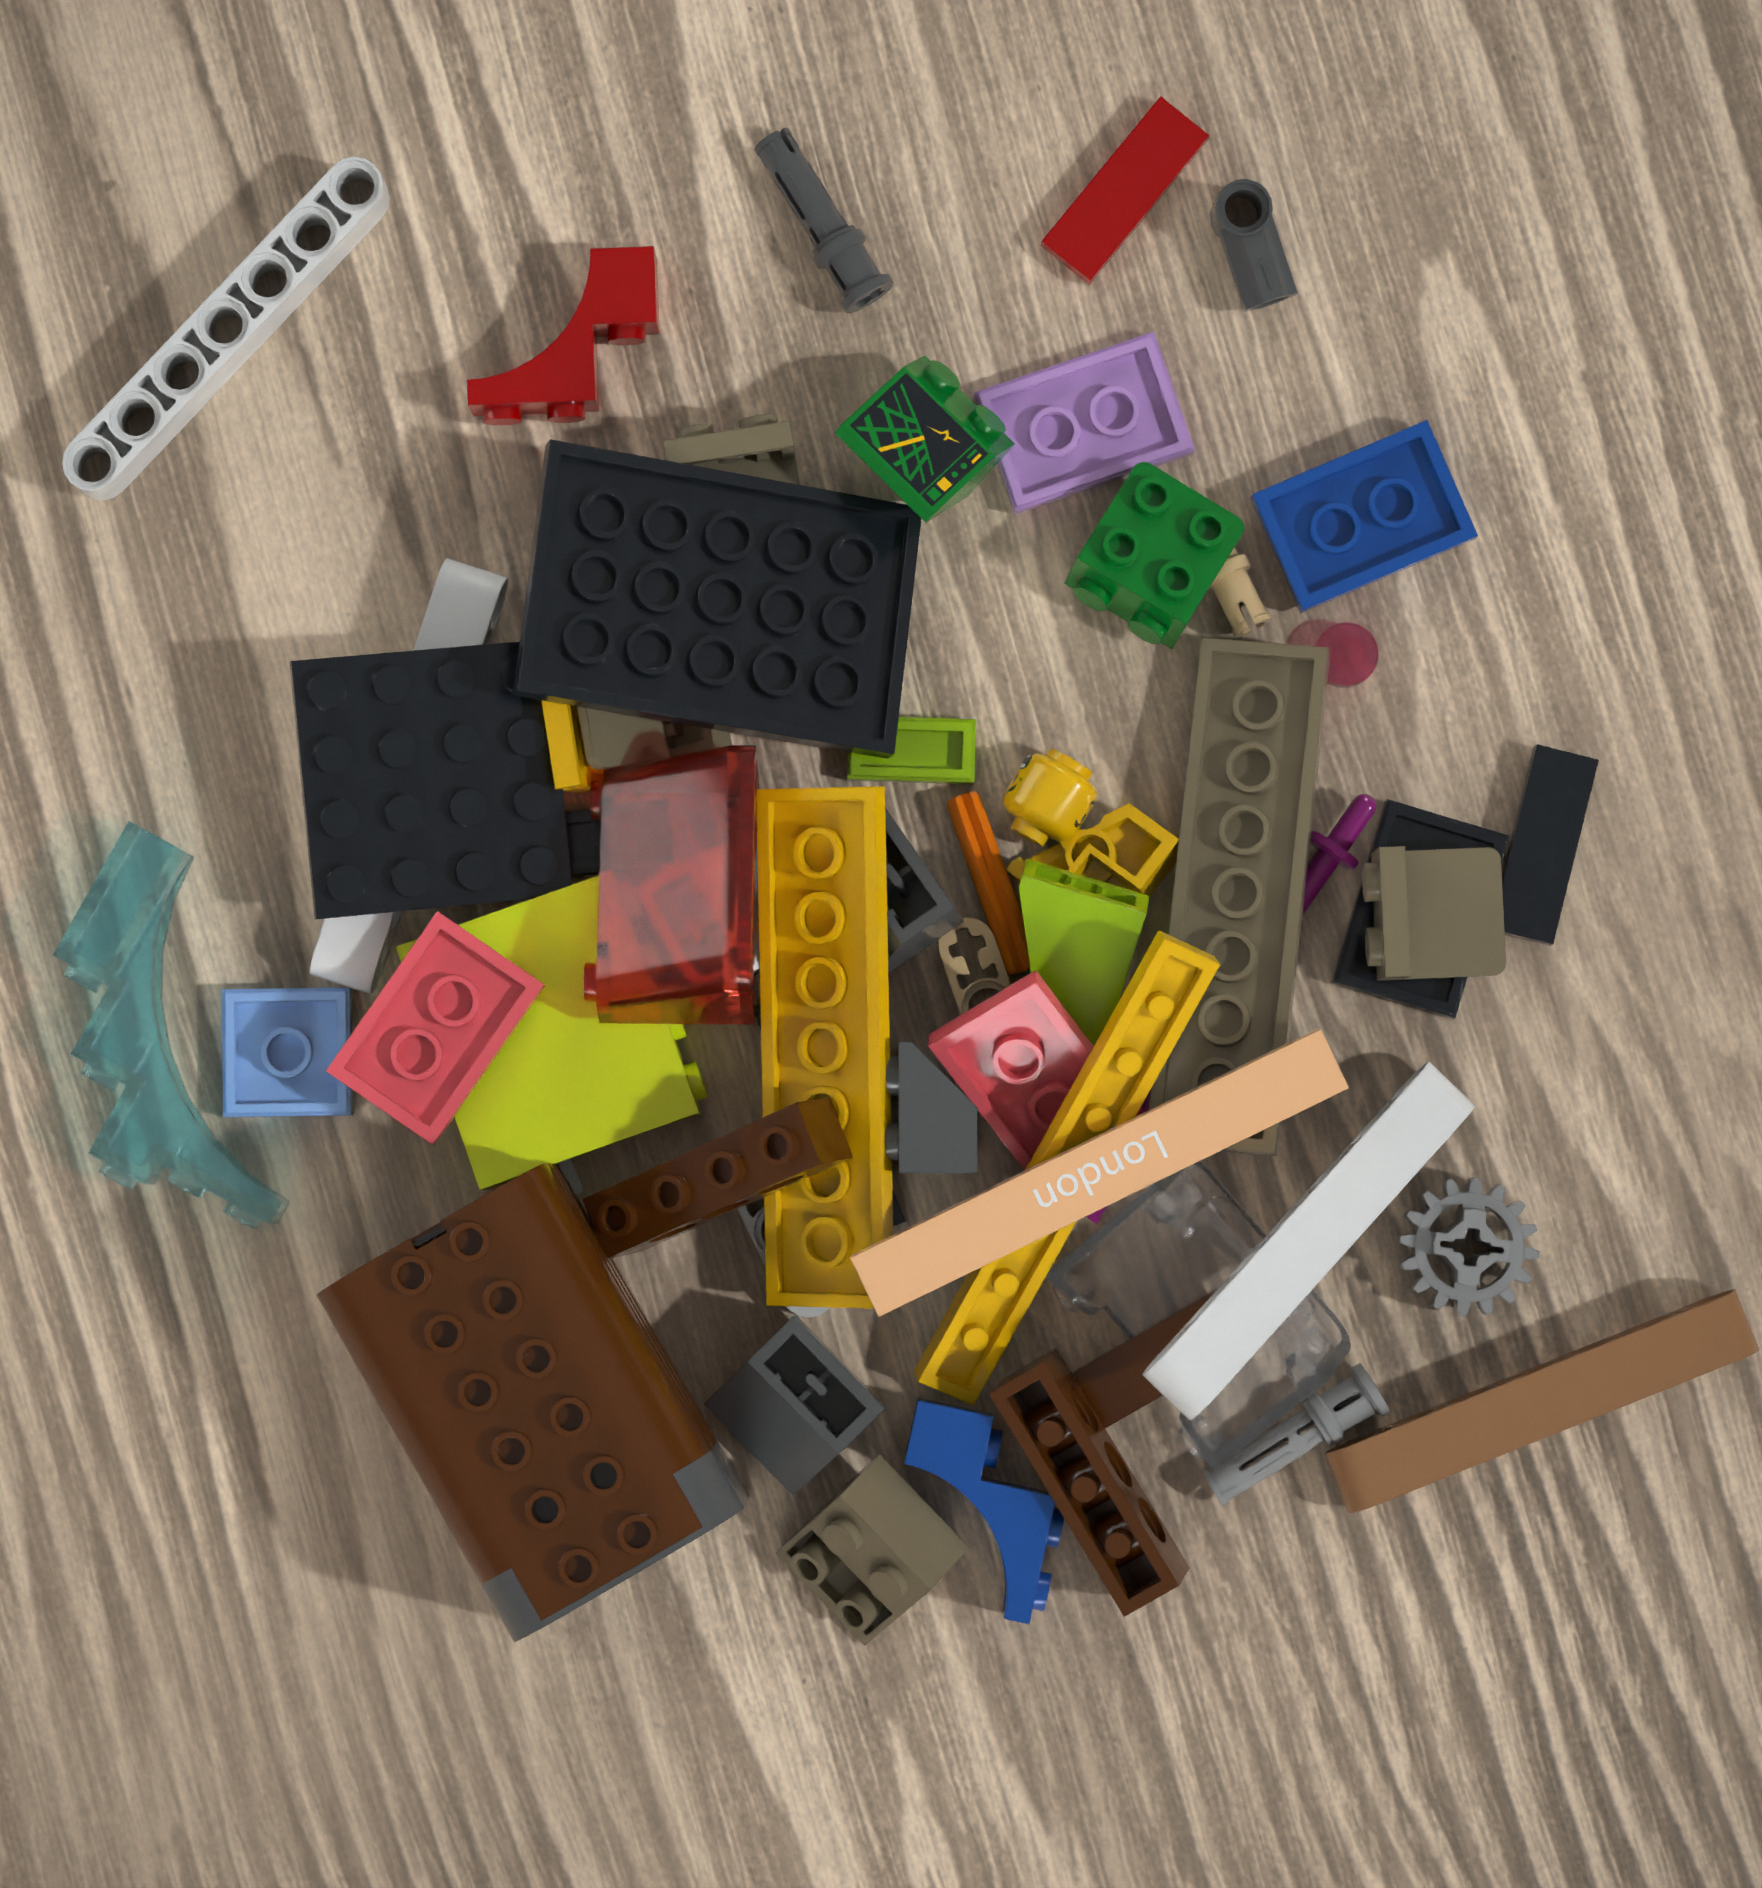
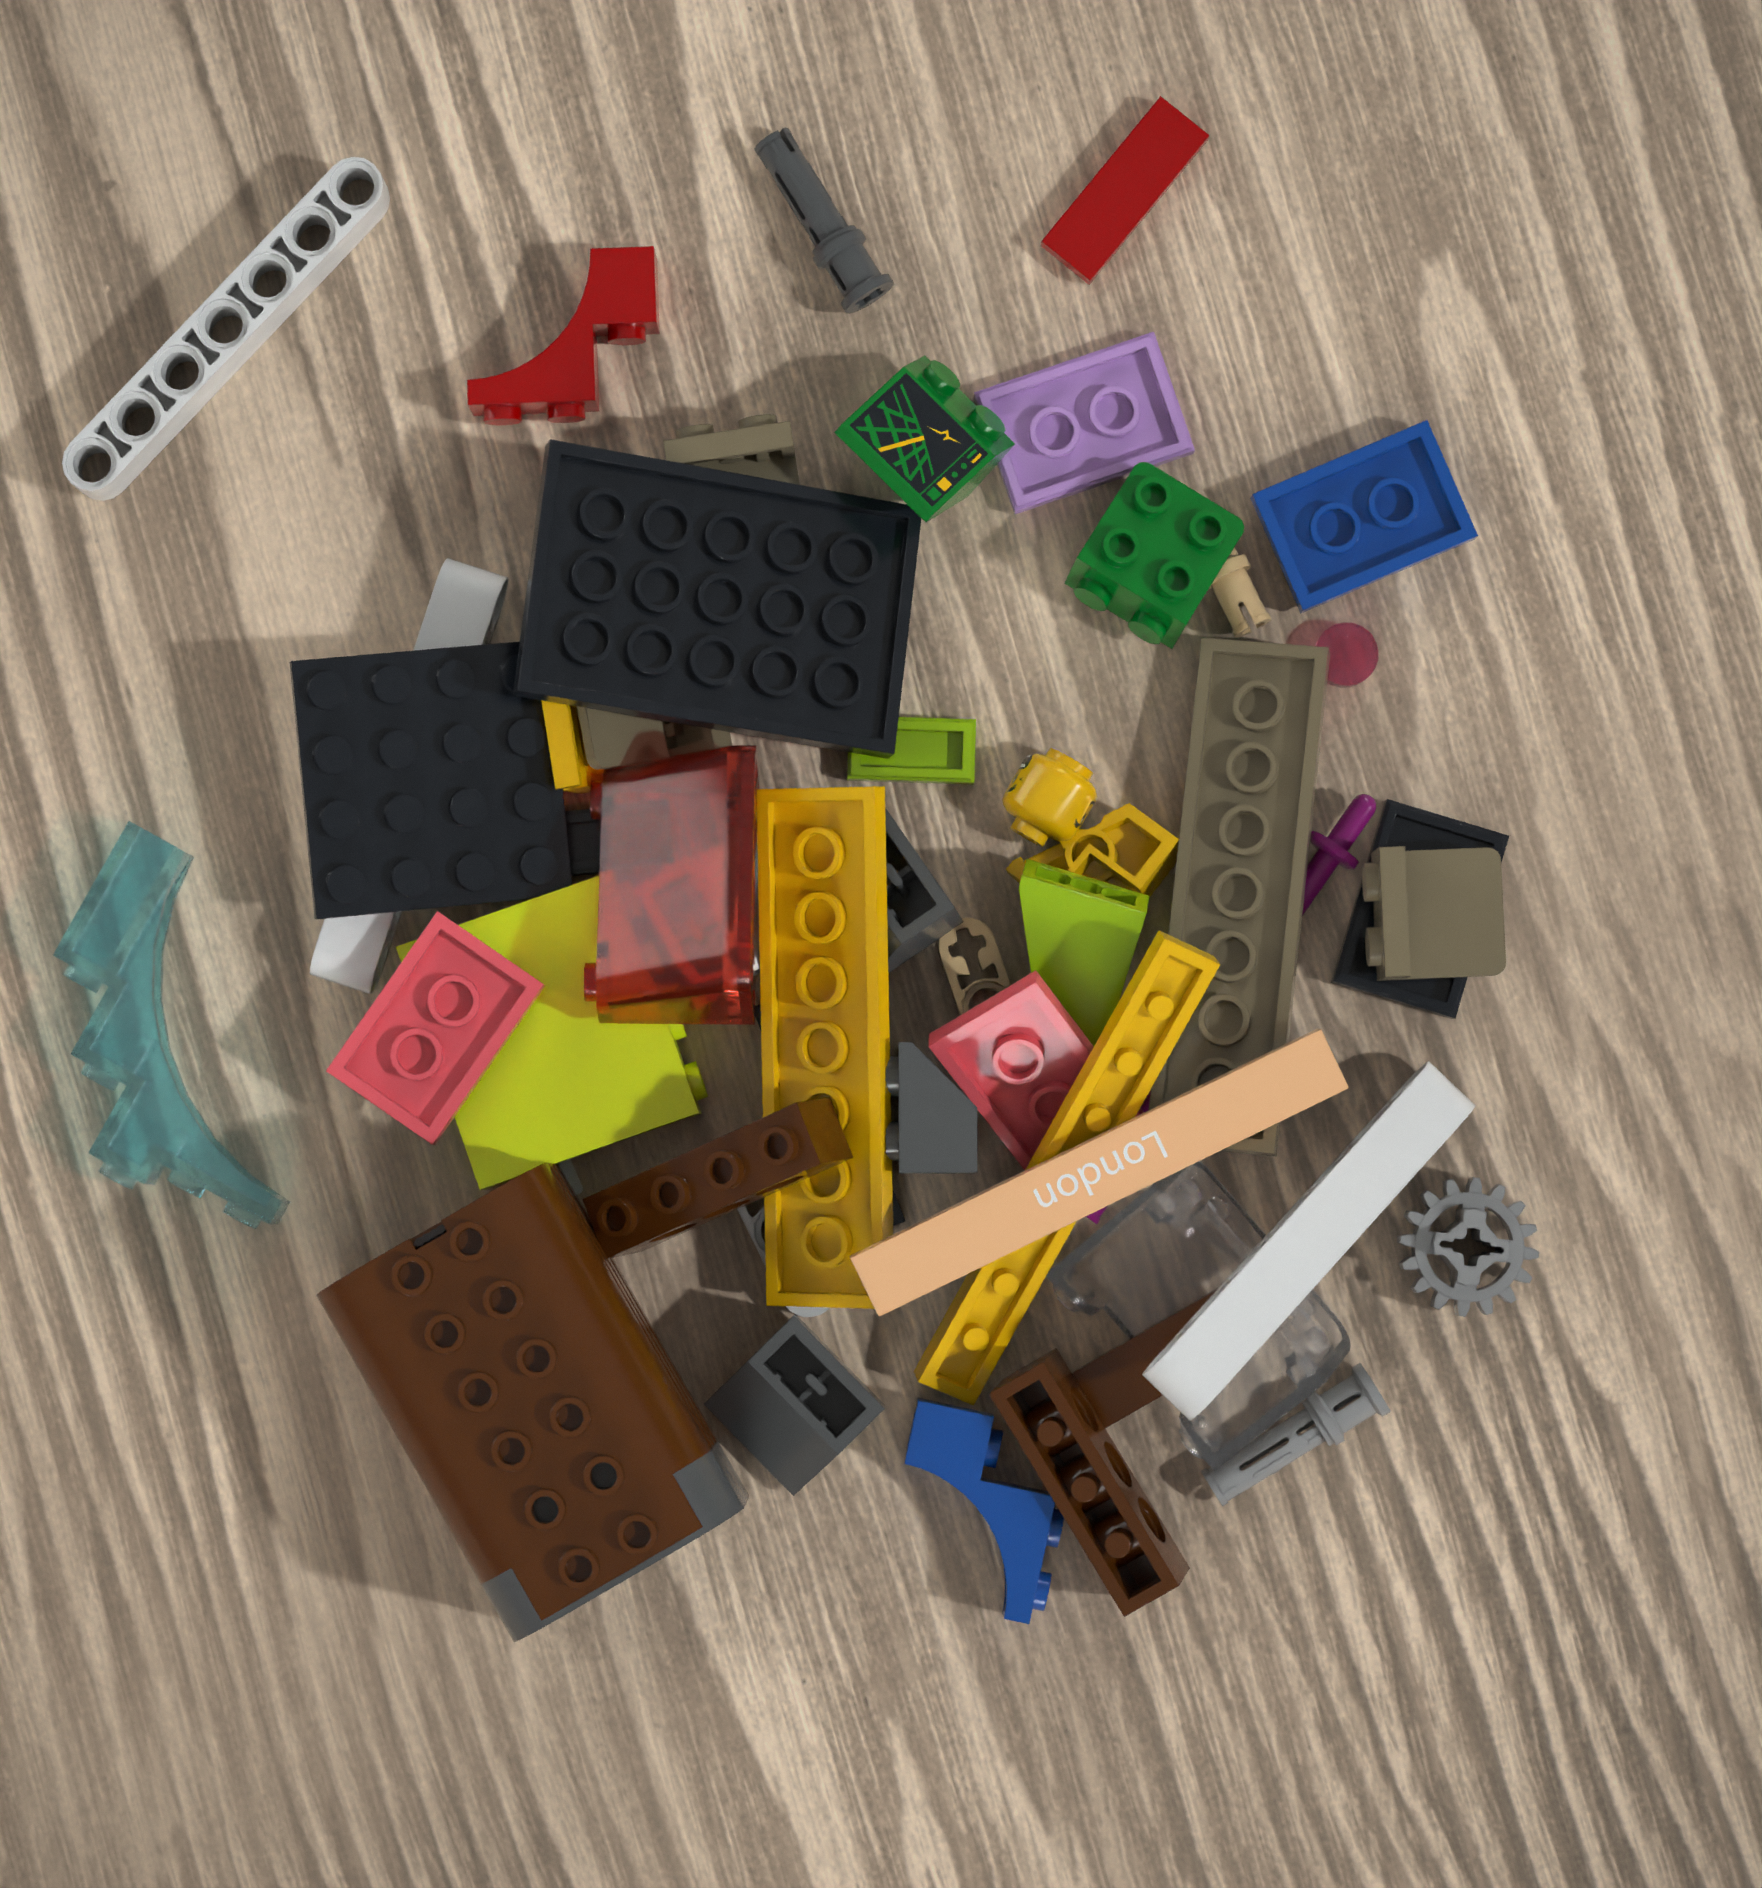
(280, 1051): light blue tile -> none
(872, 1550): dark tan slope -> none
(990, 879): orange axle -> none
(1253, 251): dark grey piece -> none
(1541, 1401): medium nougat beam -> none
(1545, 842): black tile -> none

